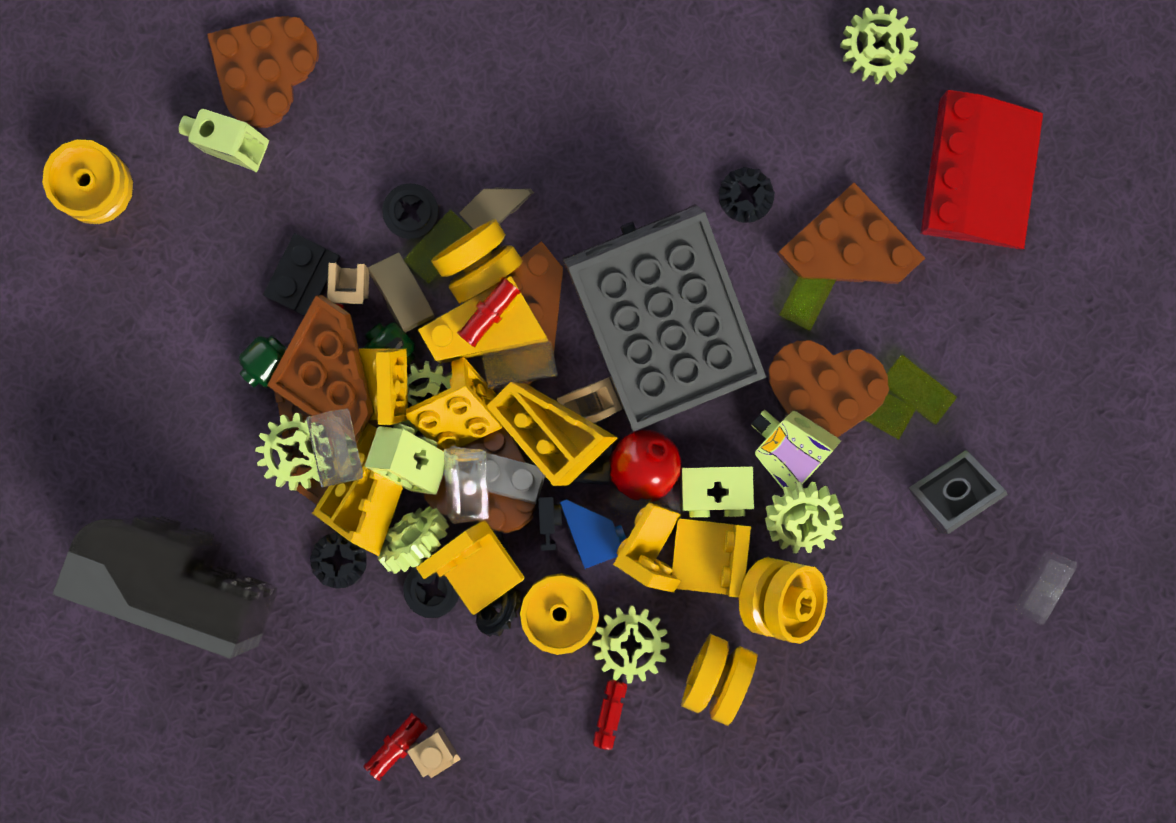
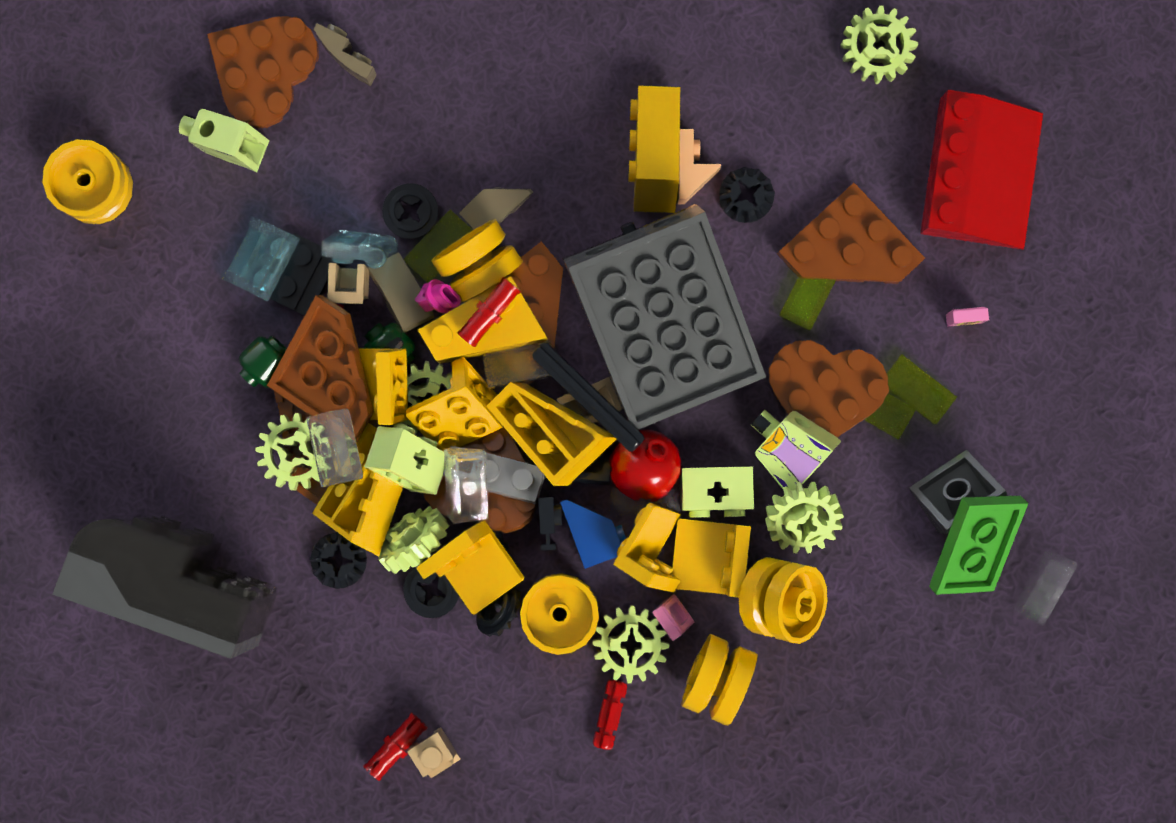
(261, 259): none -> clear light blue plate
(339, 47): none -> dark tan slope
(350, 245): none -> clear light blue plate
(437, 296): none -> dark pink piece
(588, 396): none -> black axle
(655, 148): none -> yellow wedge
(673, 617): none -> bright pink tile
(692, 176): none -> light nougat slope
(967, 316): none -> bright pink tile
(978, 544): none -> bright green plate

